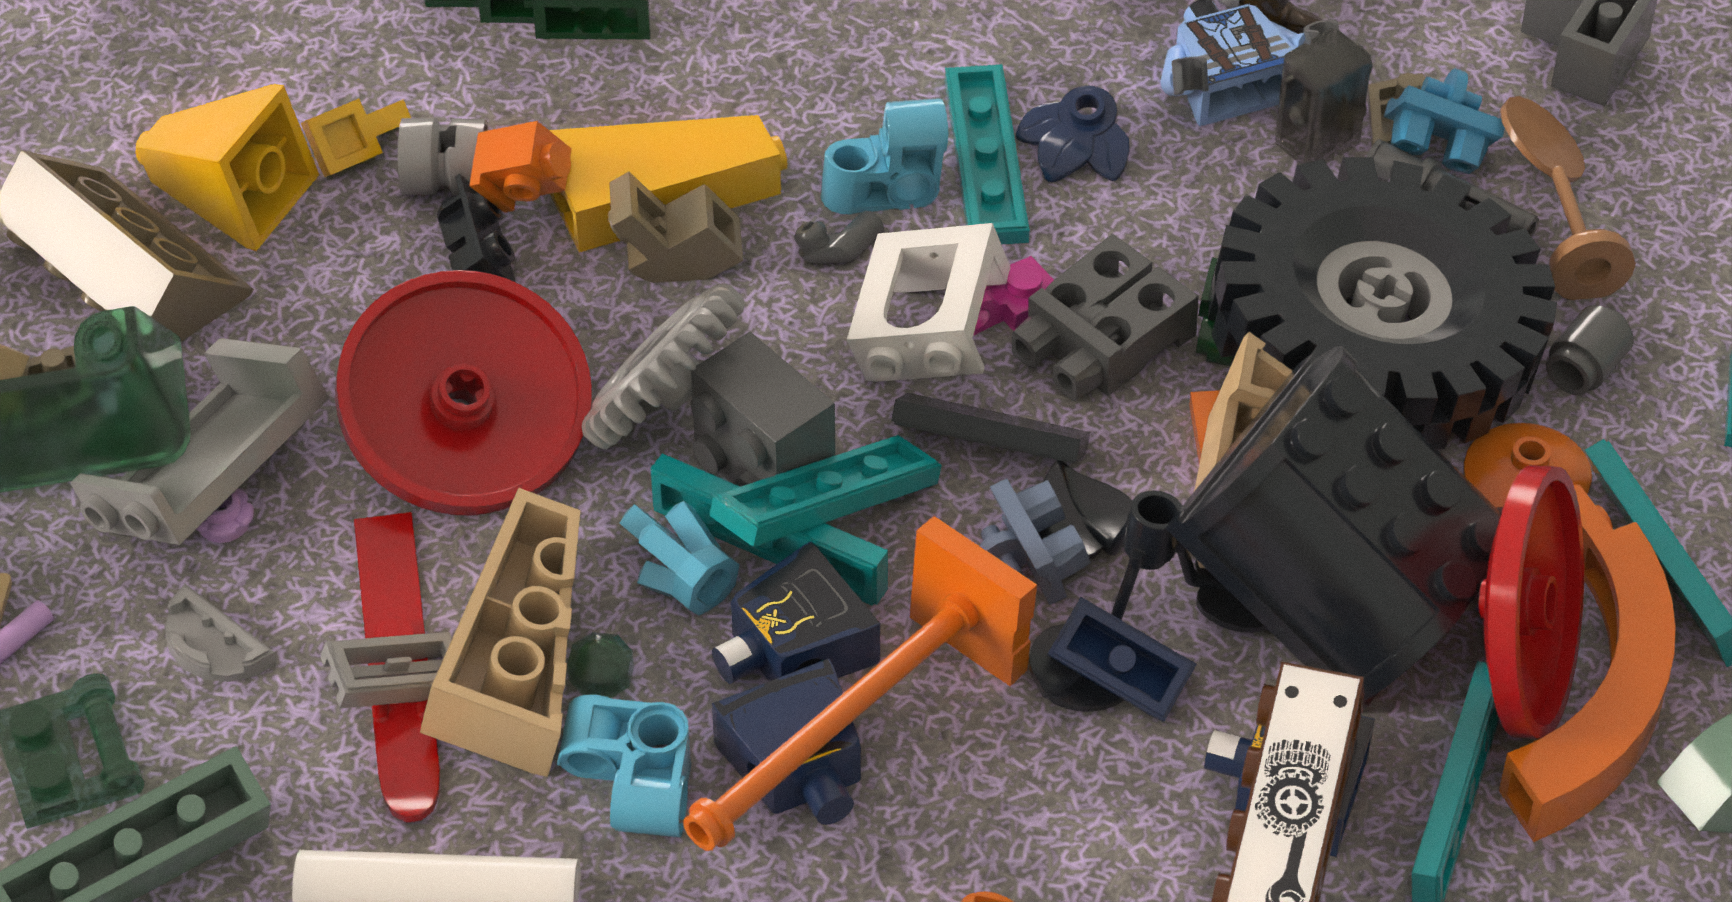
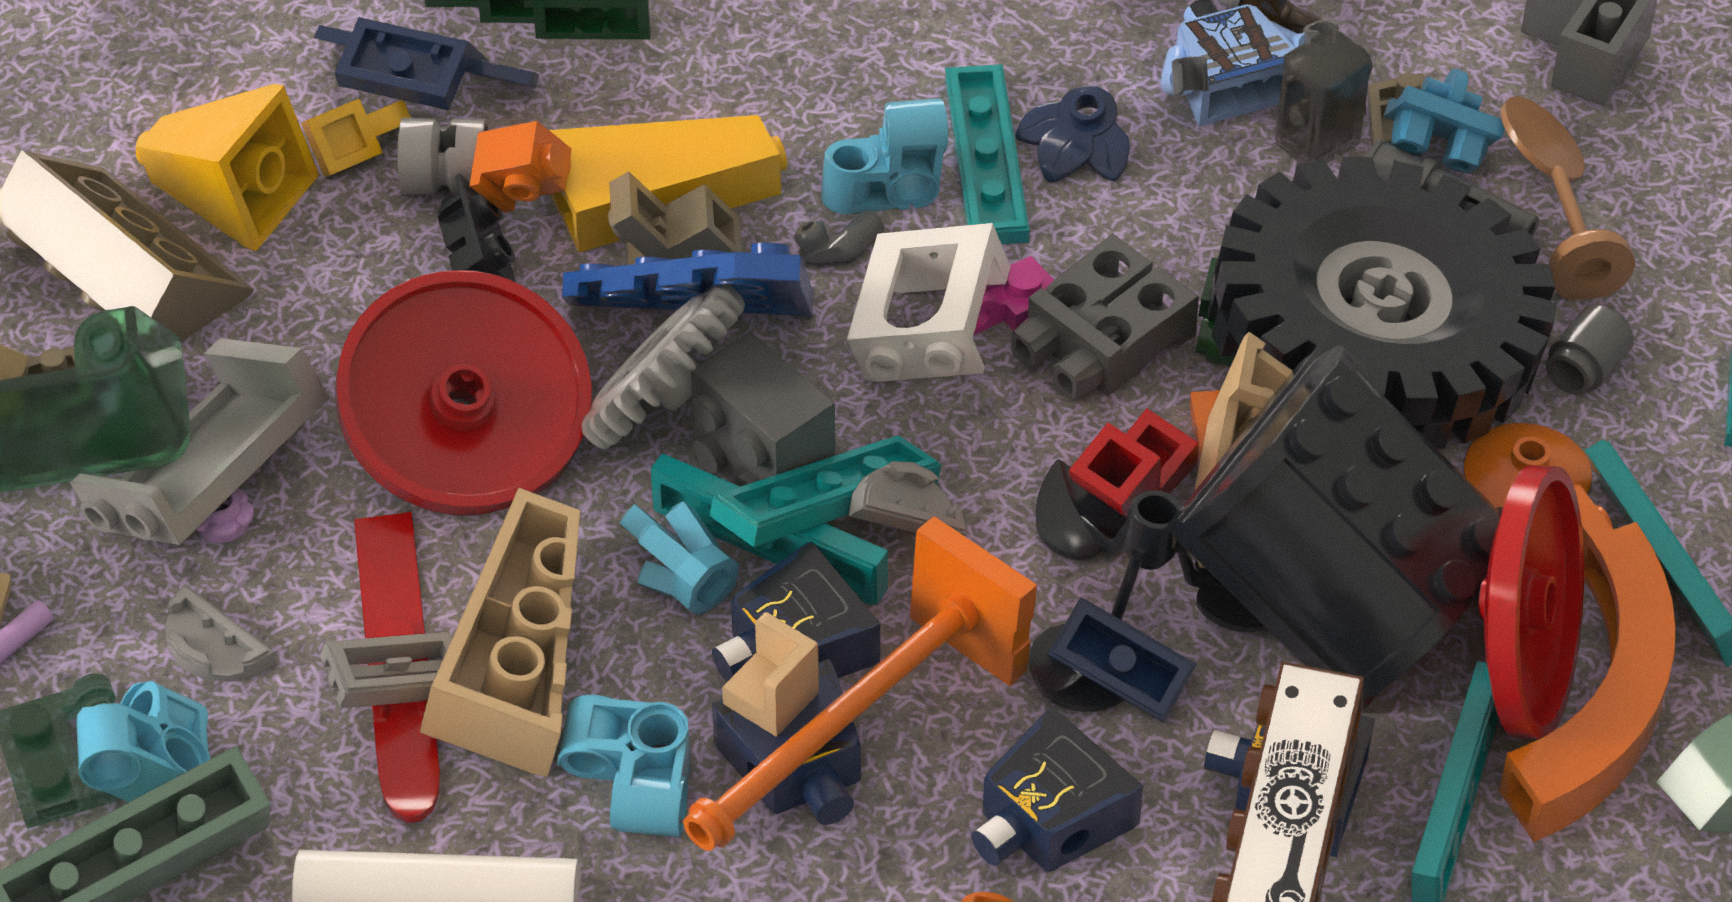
(141, 740): none -> medium azure piece
(411, 63): none -> dark blue plate
(600, 665): clear green tile -> none
(765, 278): none -> blue plate
(776, 678): none -> tan panel
(904, 498): none -> light grey tile
(990, 427): black tile -> none
(1024, 517): sand blue hips -> none
(1055, 797): none -> torso
(1144, 459): none -> red brick

